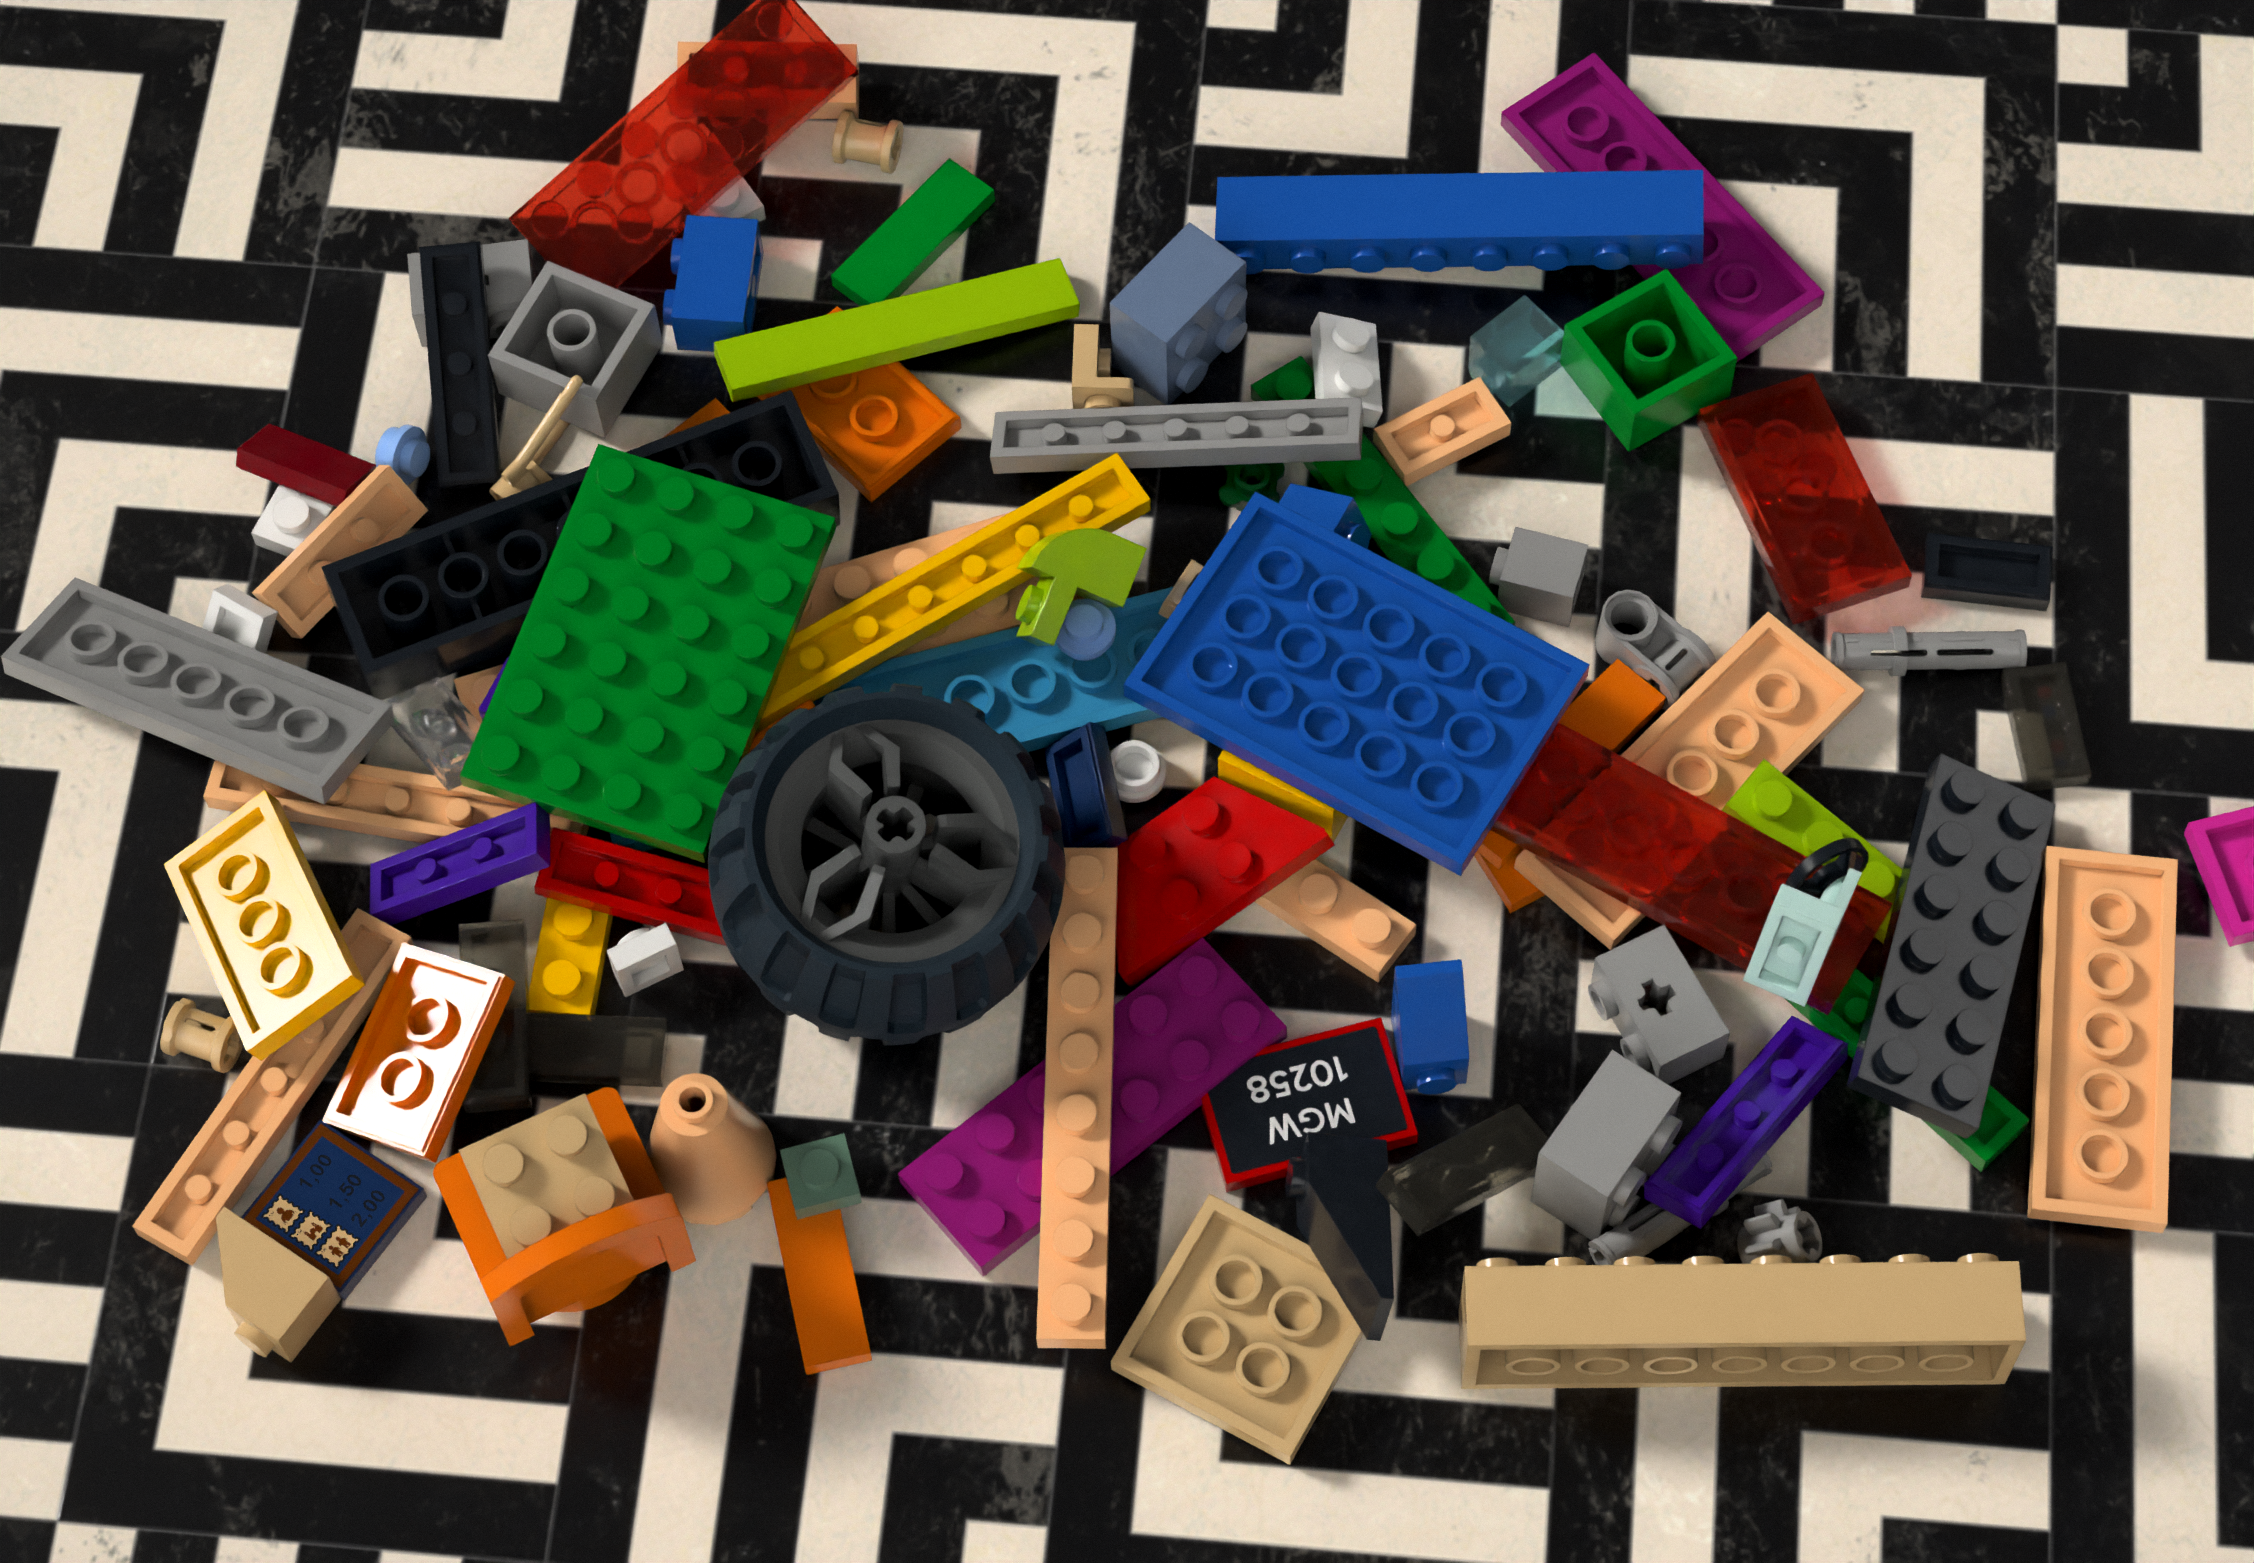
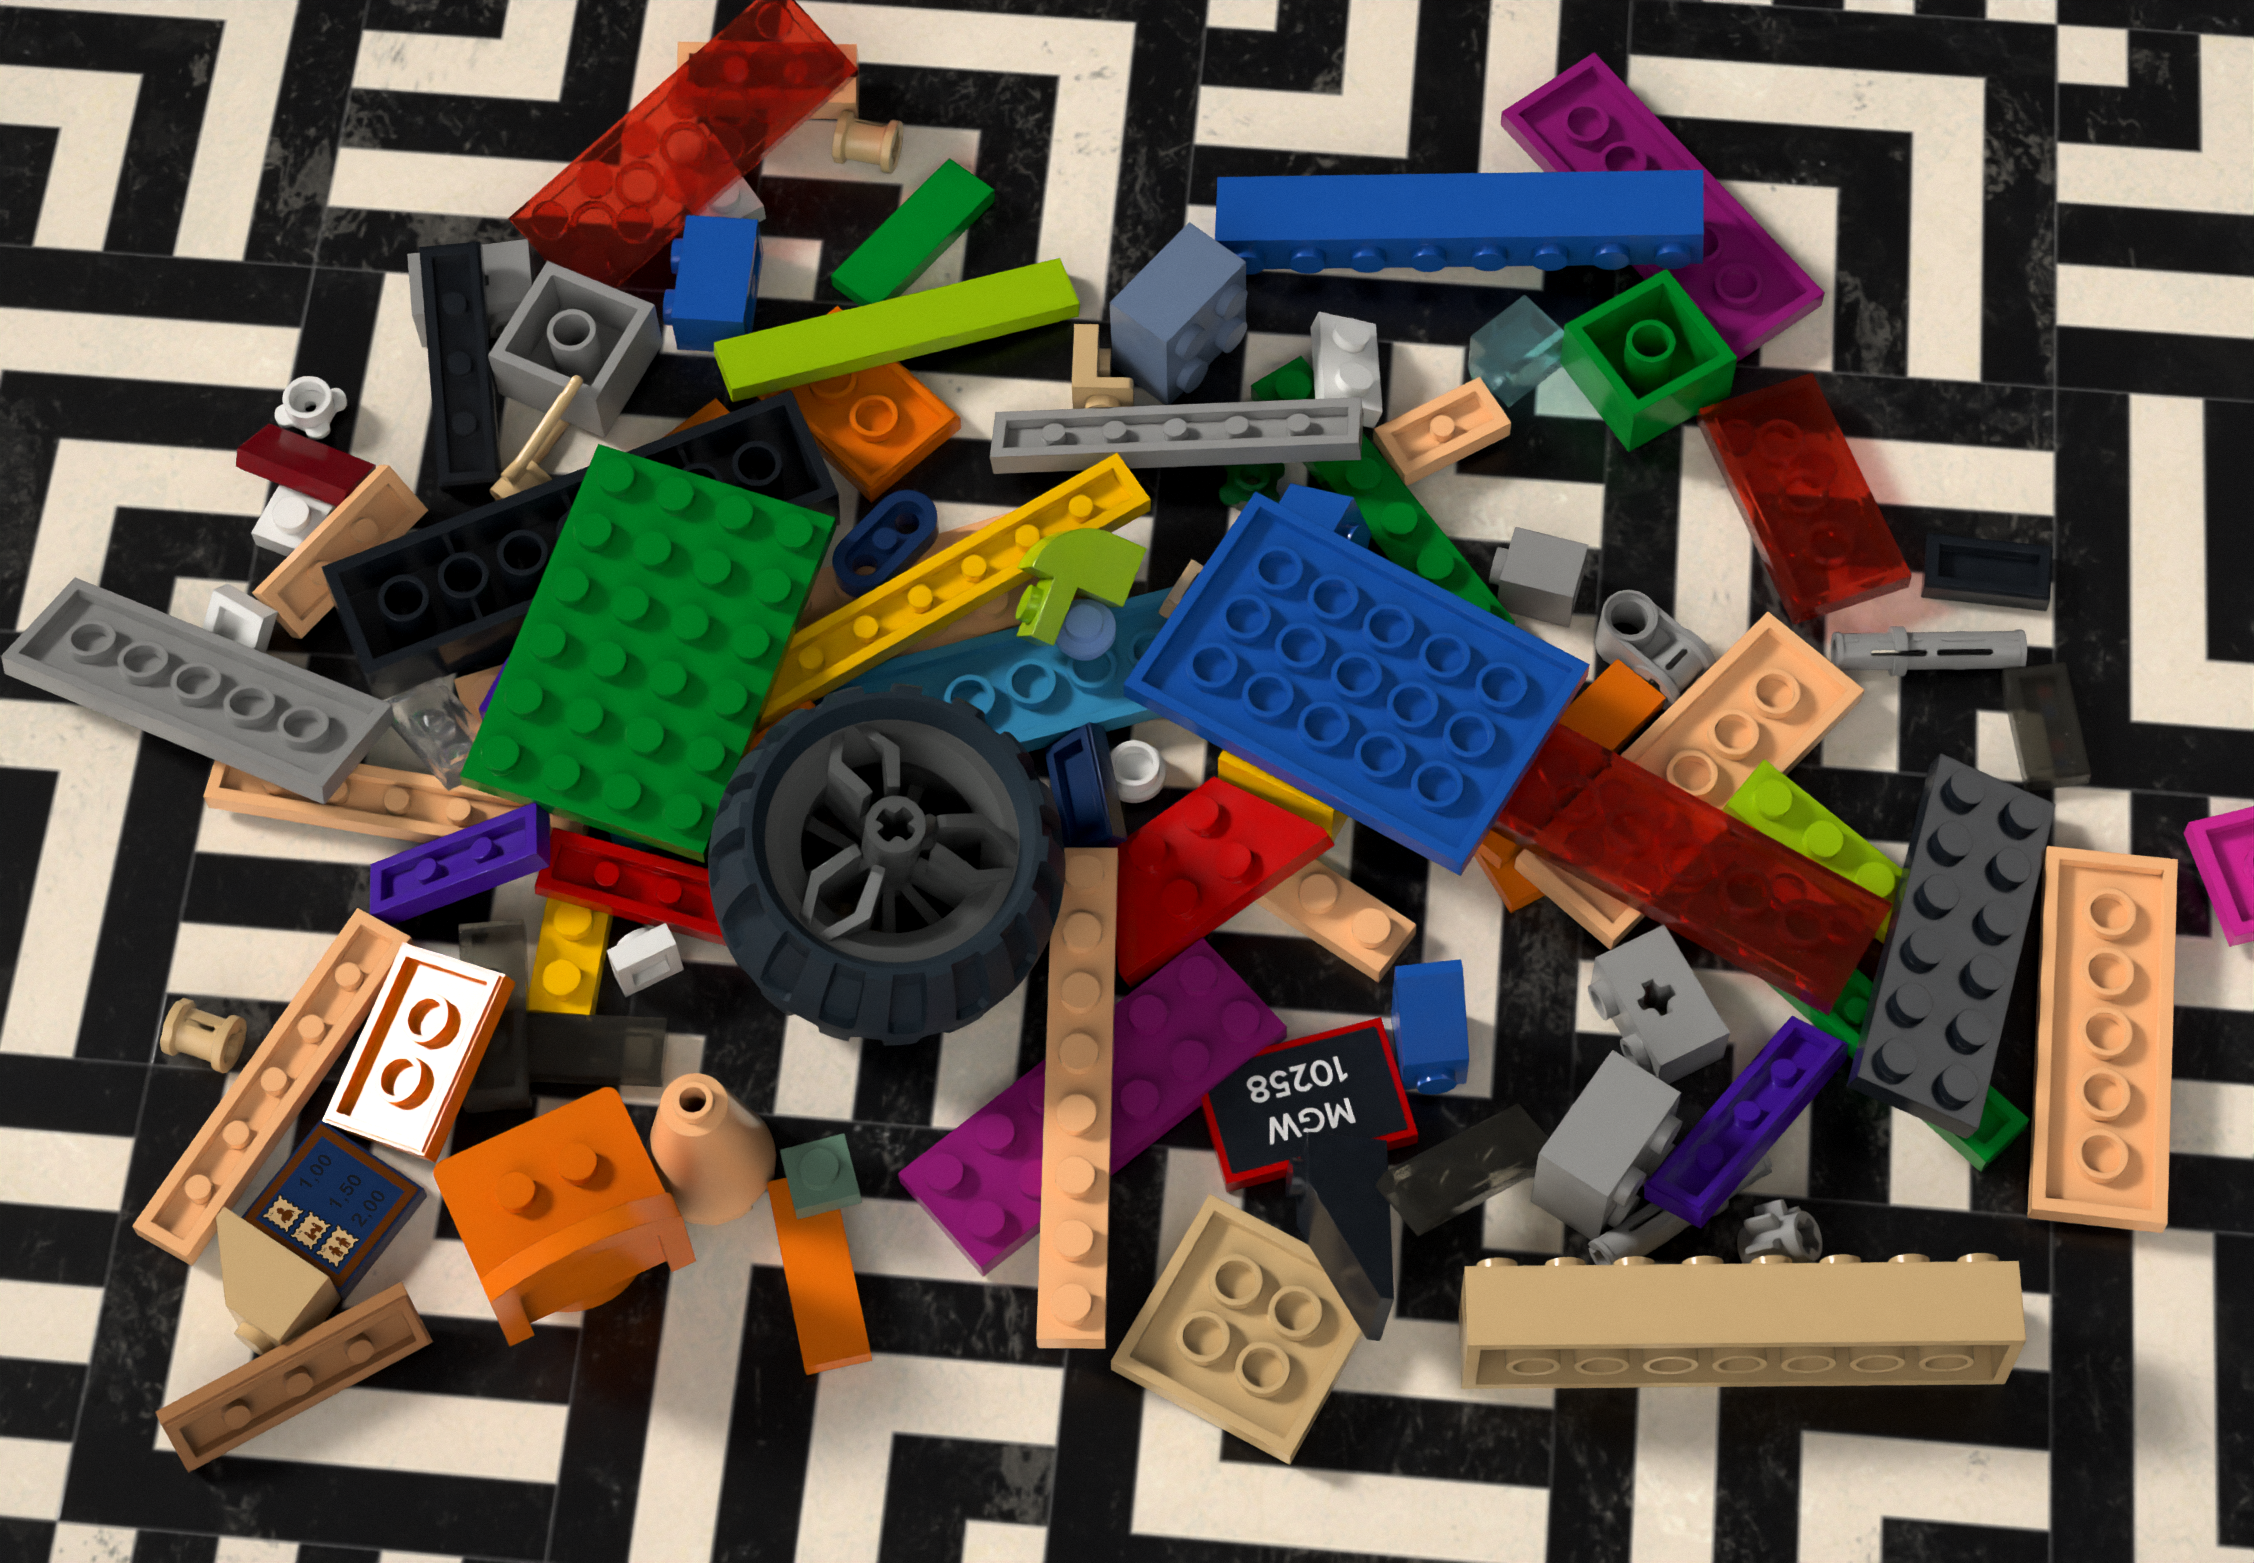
(263, 925): plate -> none
(294, 1377): none -> medium nougat tile
(308, 392): none -> white plate
(404, 451): light blue plate -> none
(545, 1174): tan brick -> none
(880, 545): none -> dark blue plate
(1806, 920): light aqua piece -> none

